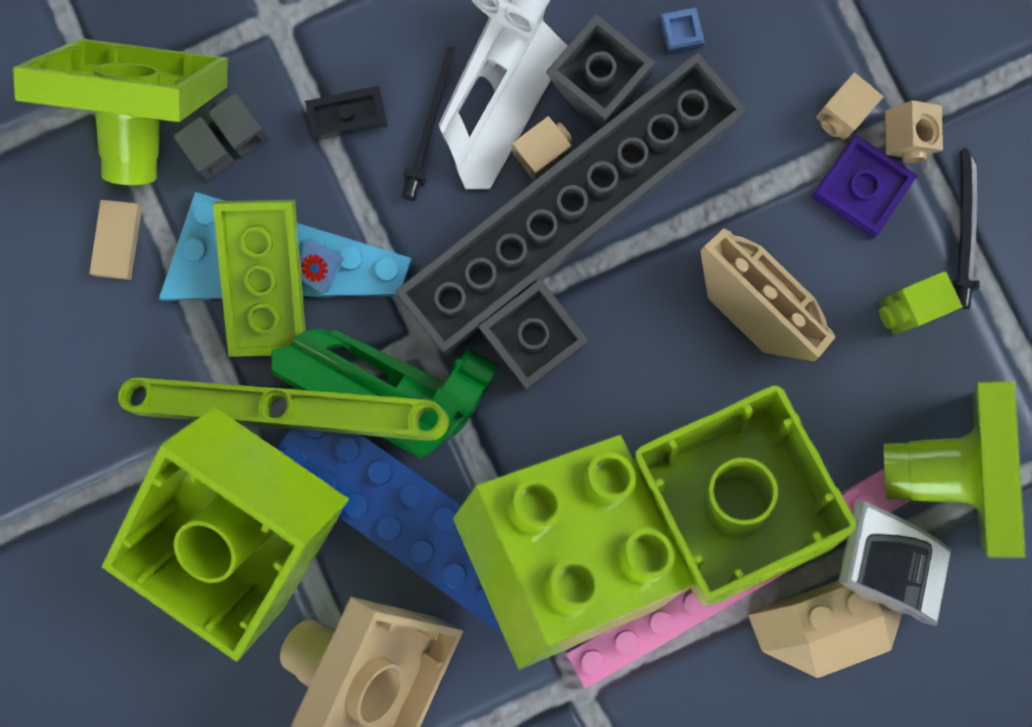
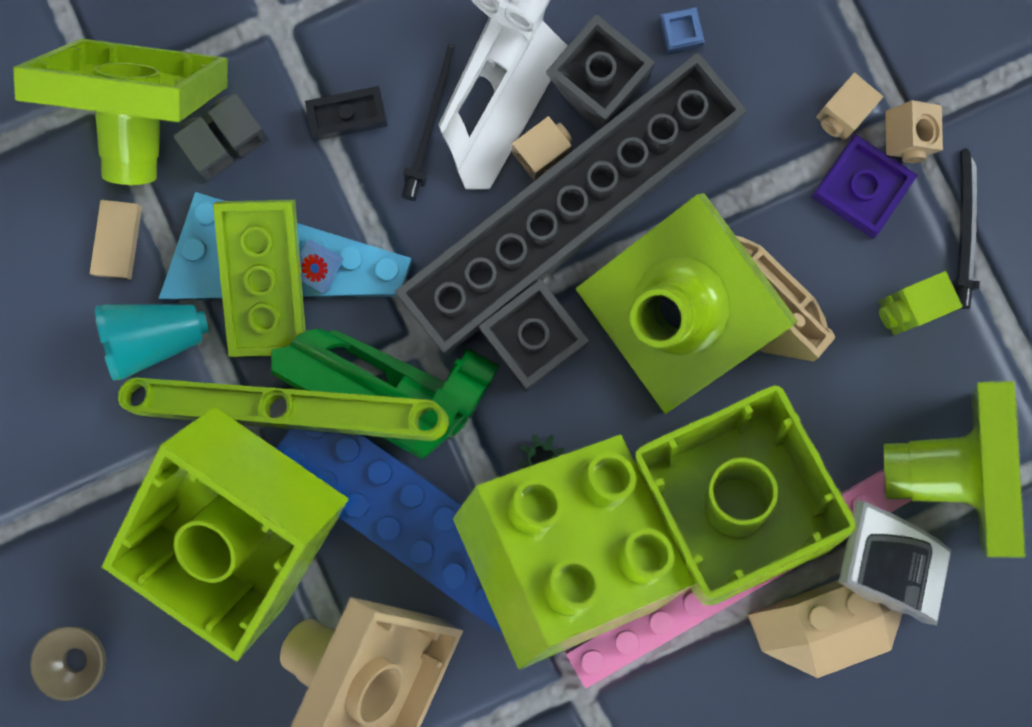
(51, 669): none -> dark tan piece
(146, 334): none -> teal cone
(545, 447): none -> dark green gear
(721, 296): none -> lime piece

